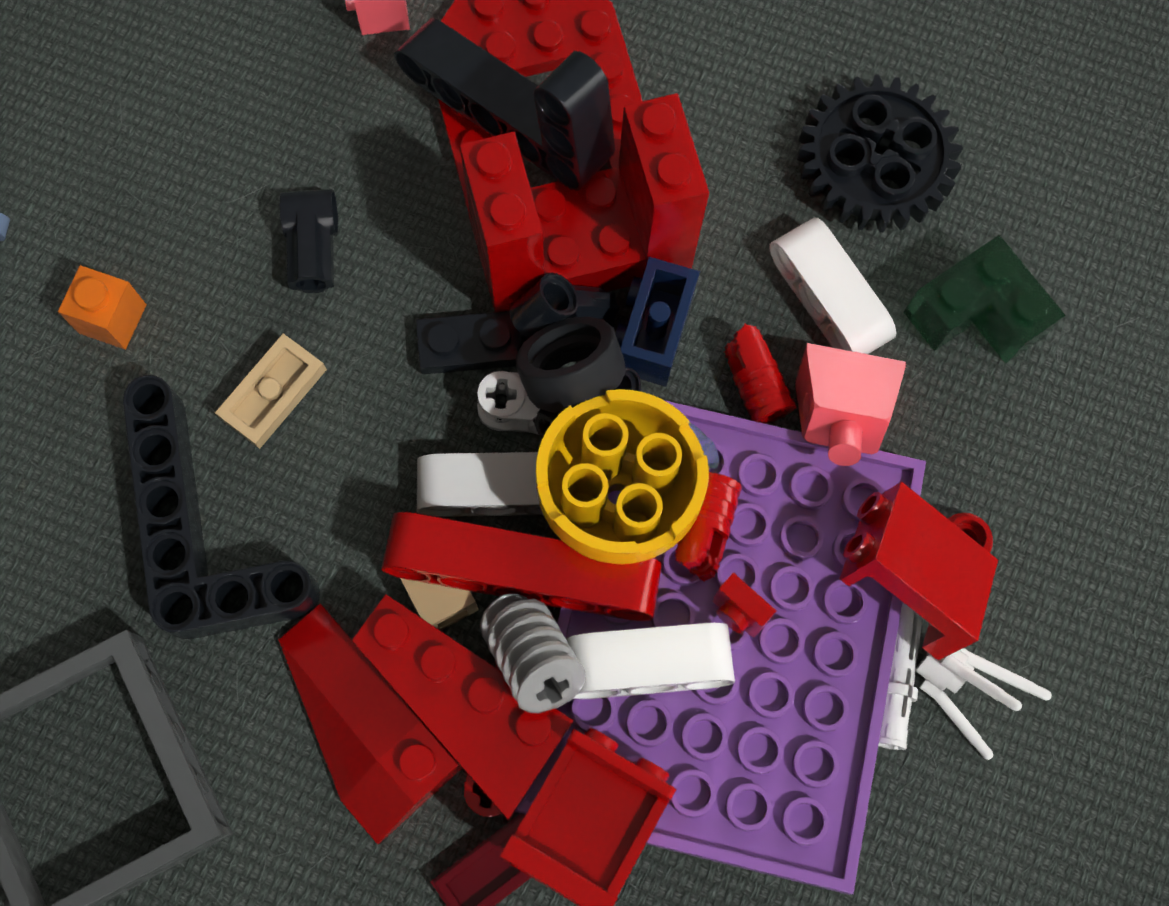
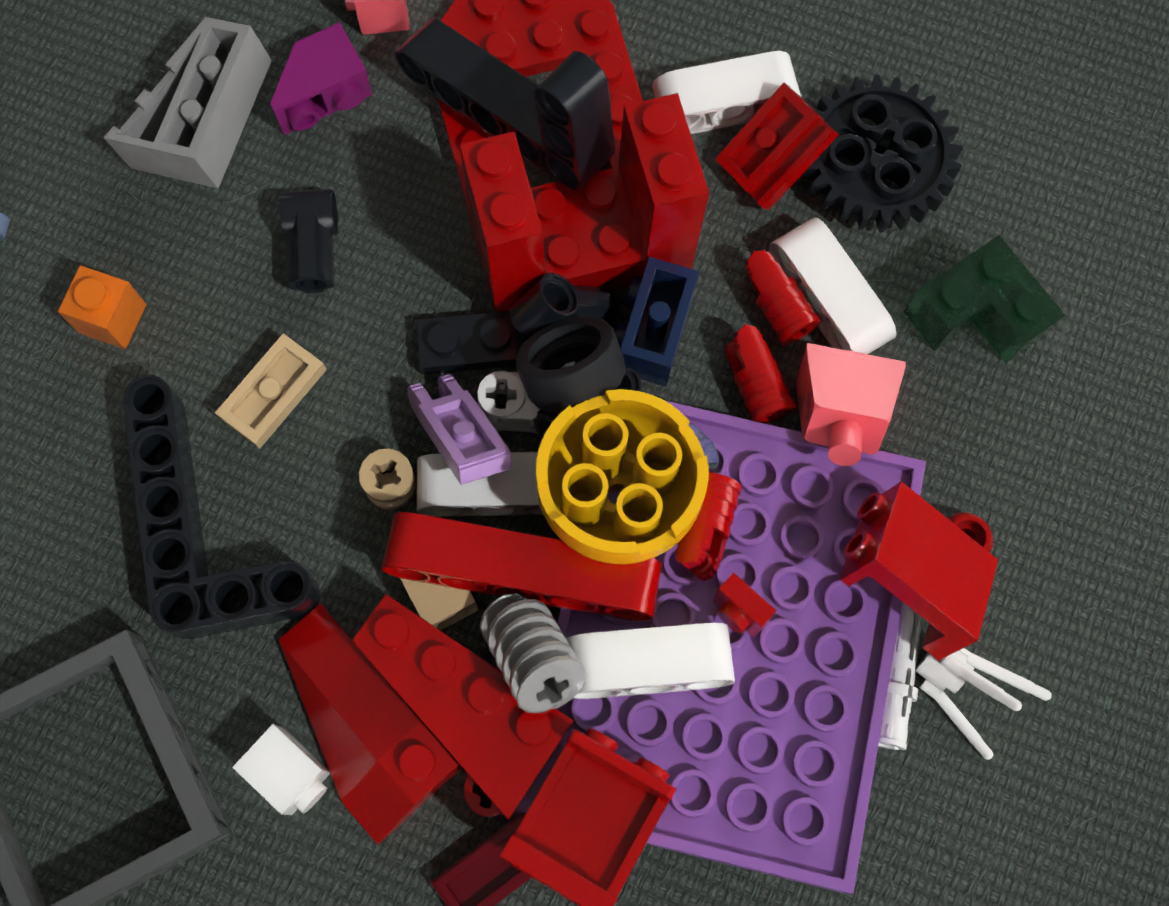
(198, 107): none -> light grey wedge
(283, 771): none -> white brick
(319, 80): none -> magenta slope
(396, 487): none -> tan wheel
(460, 431): none -> lavender hinge
(727, 90): none -> white beam
(776, 146): none -> red plate
(780, 299): none -> red hinge

